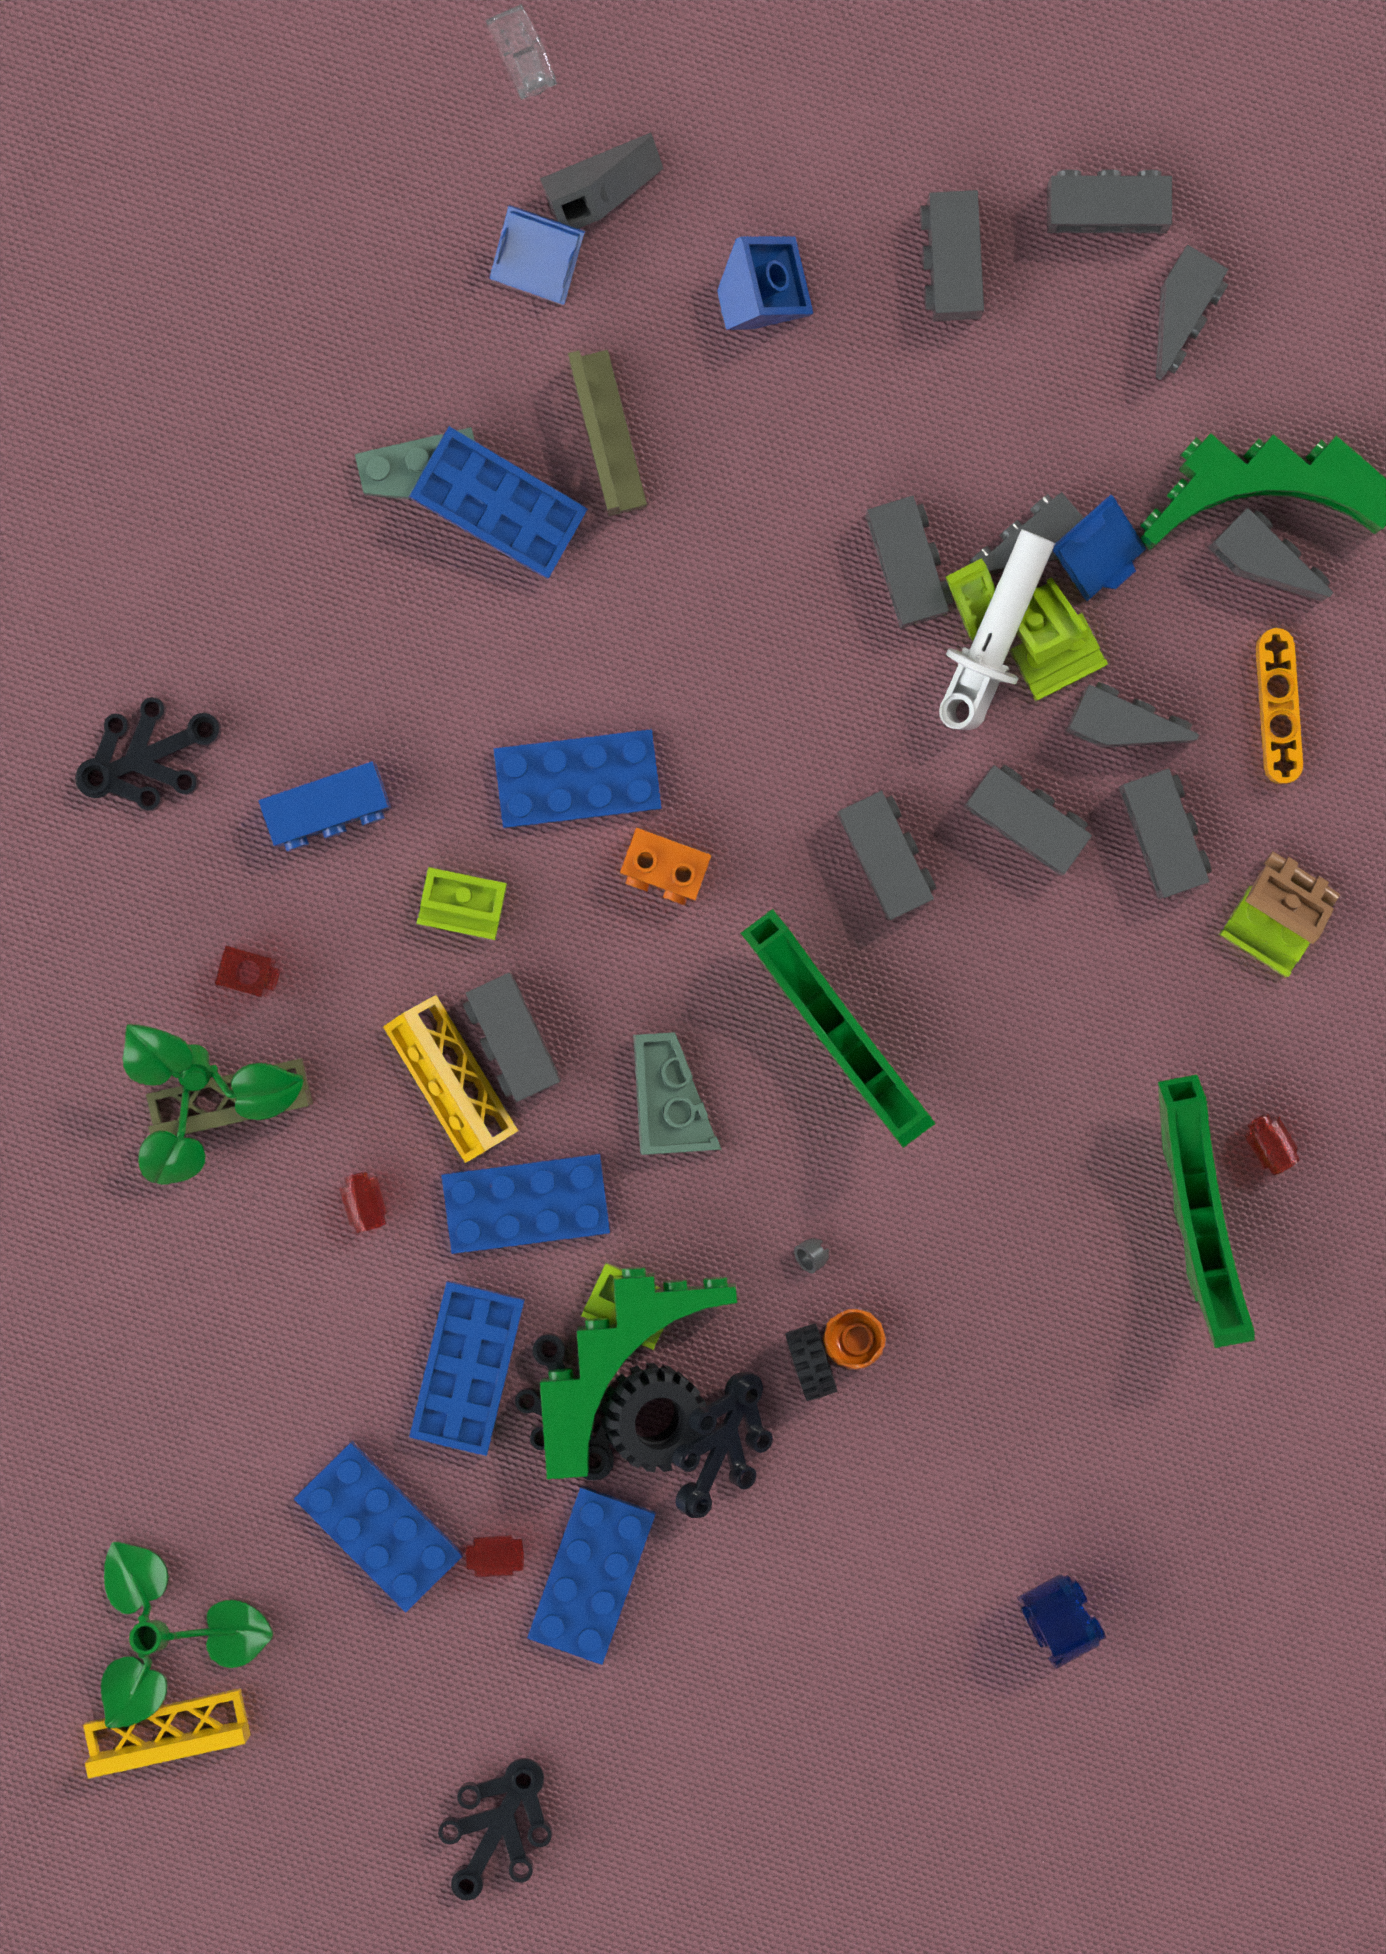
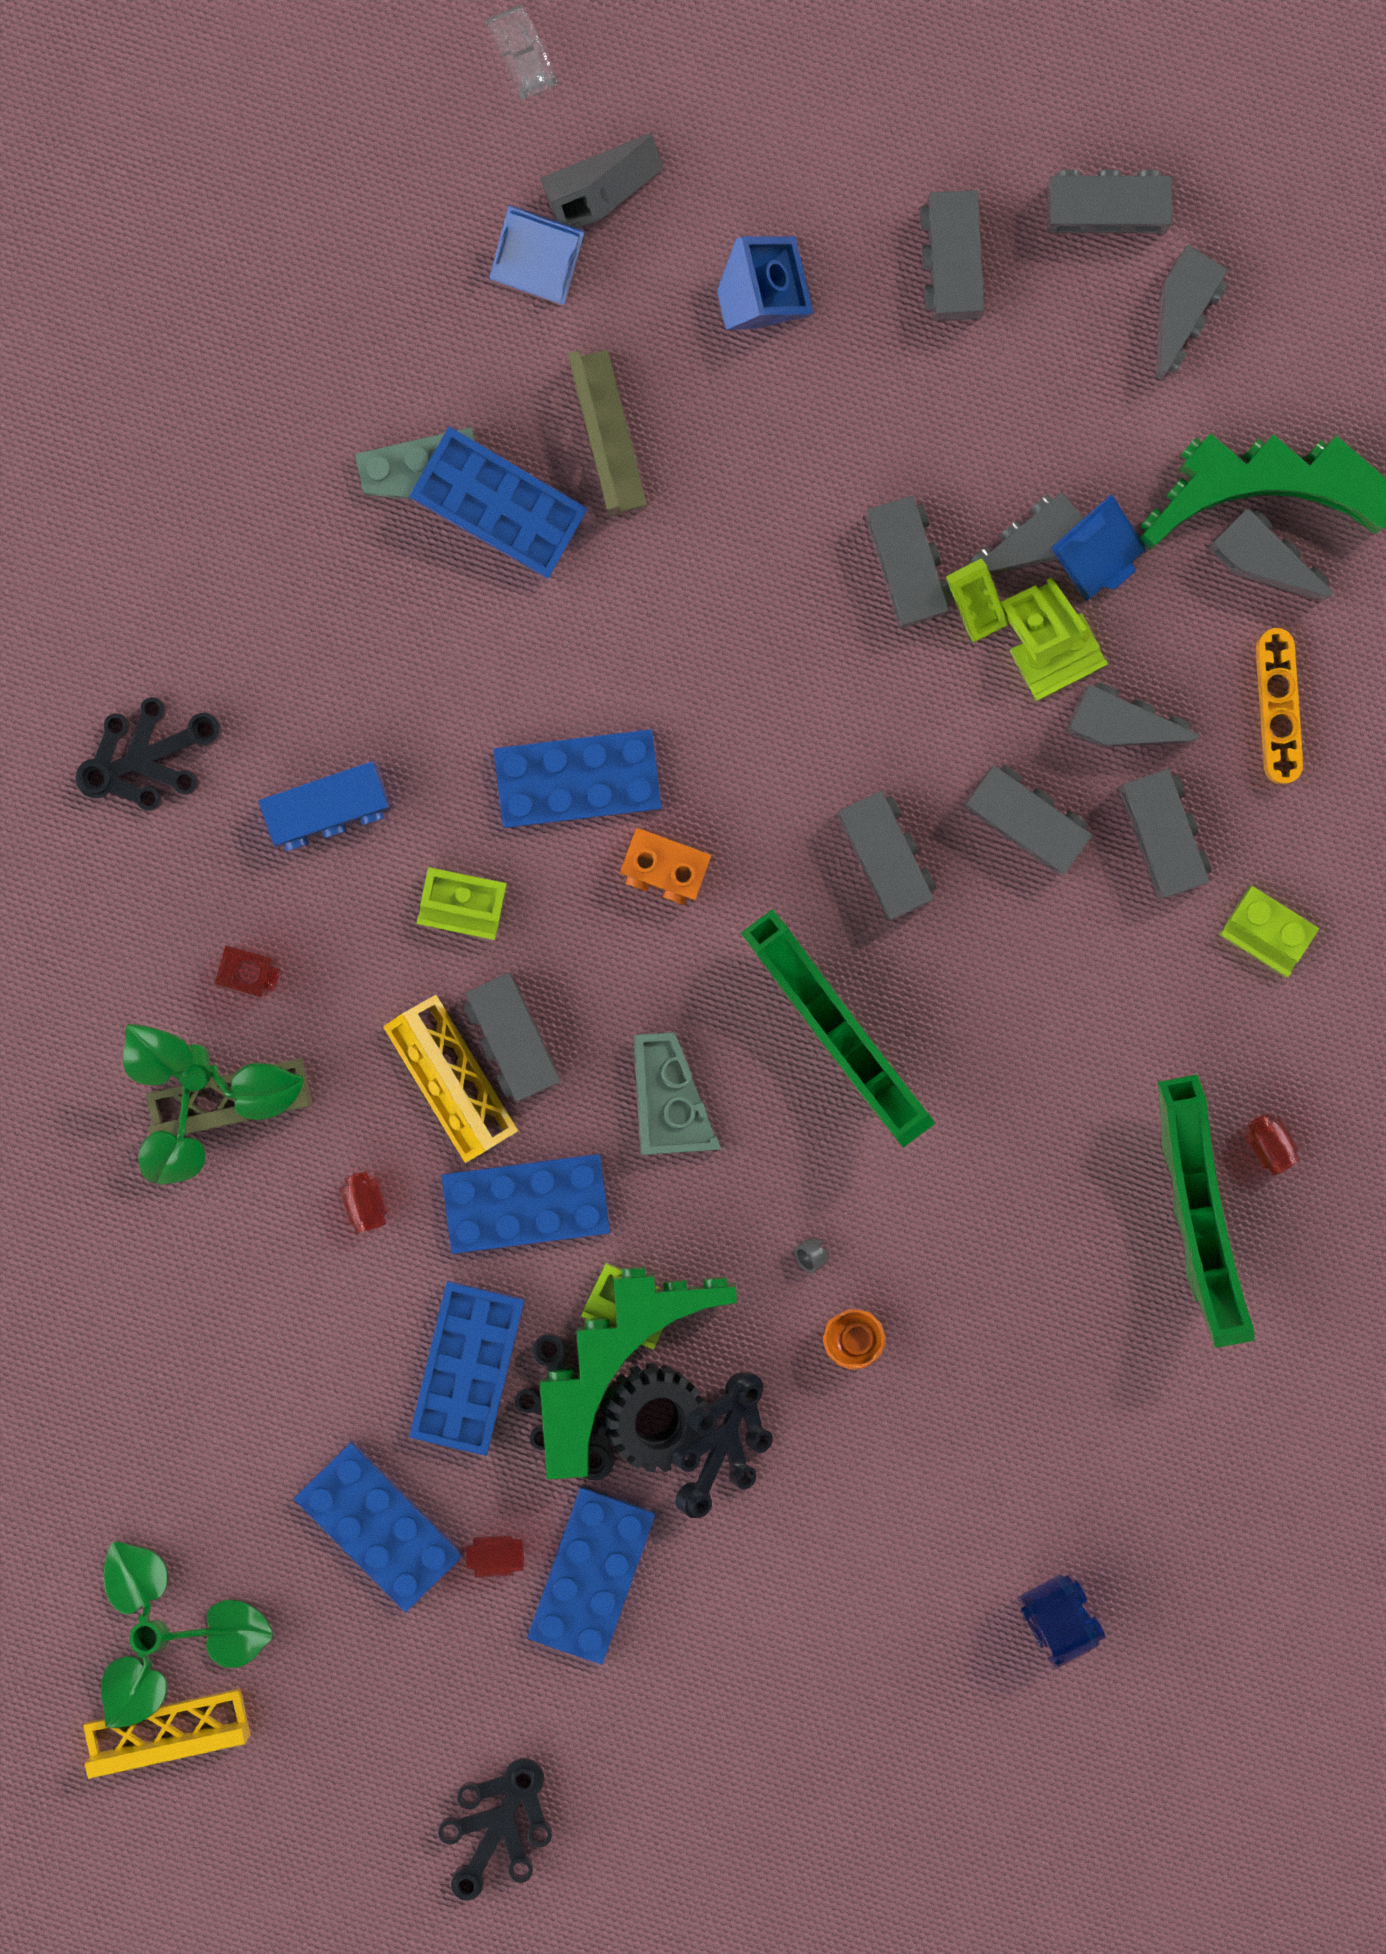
(811, 1362): black tyre -> none
(982, 665): white piece -> none
(1293, 897): medium nougat plate -> none

